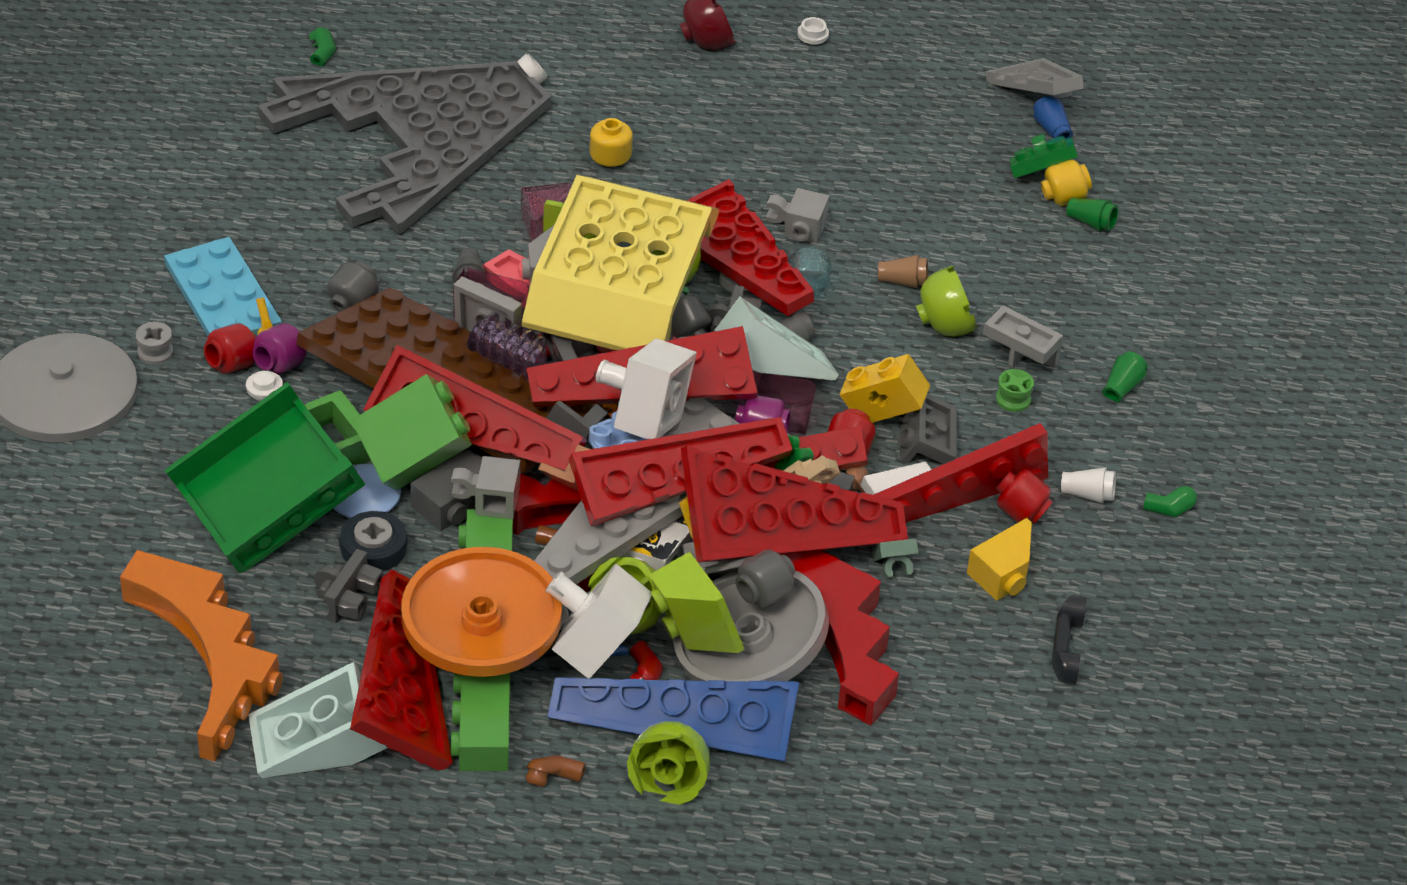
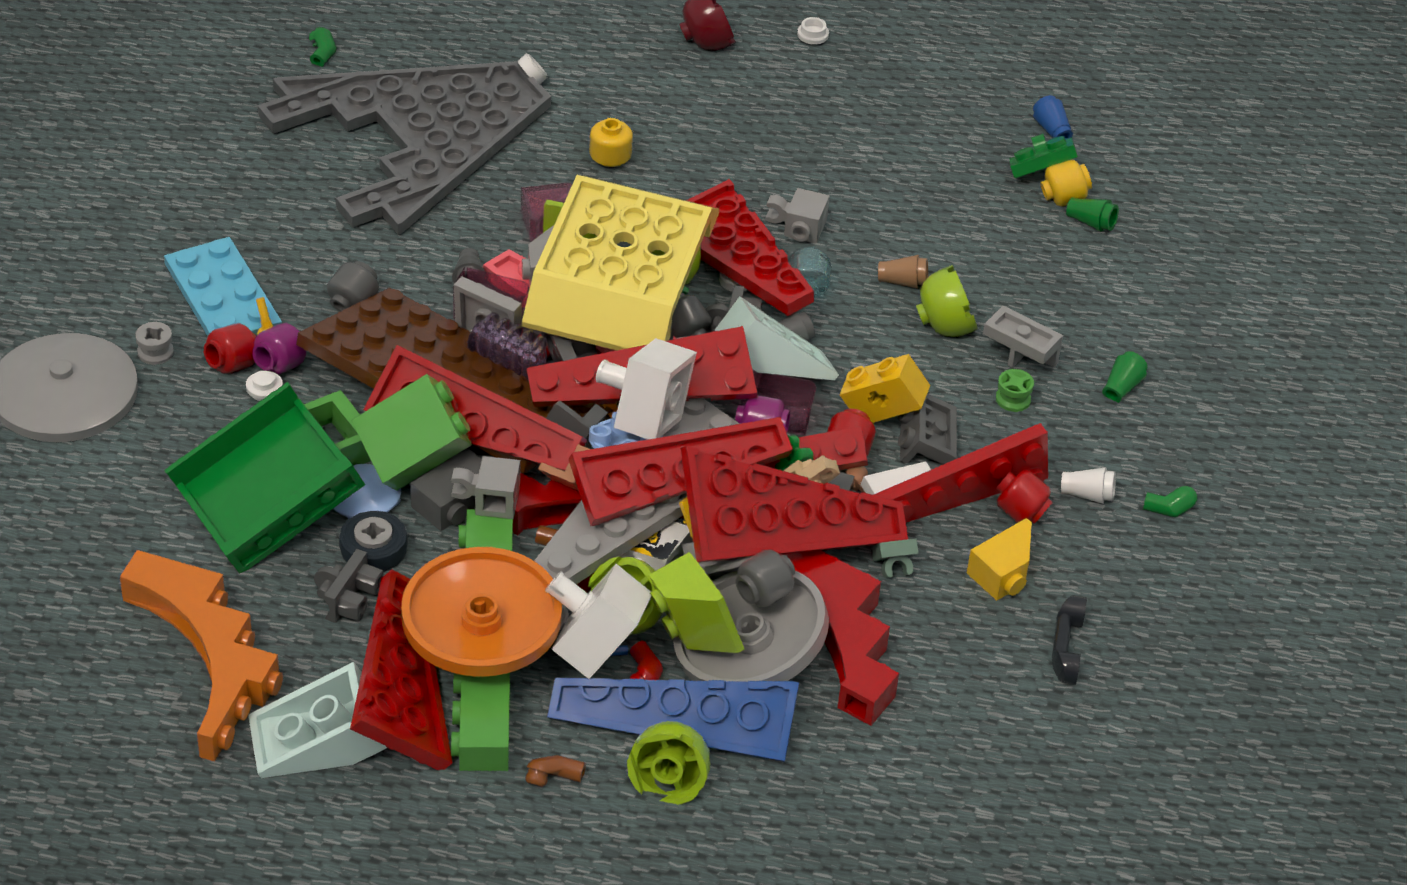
(1037, 76): light grey wing -> none

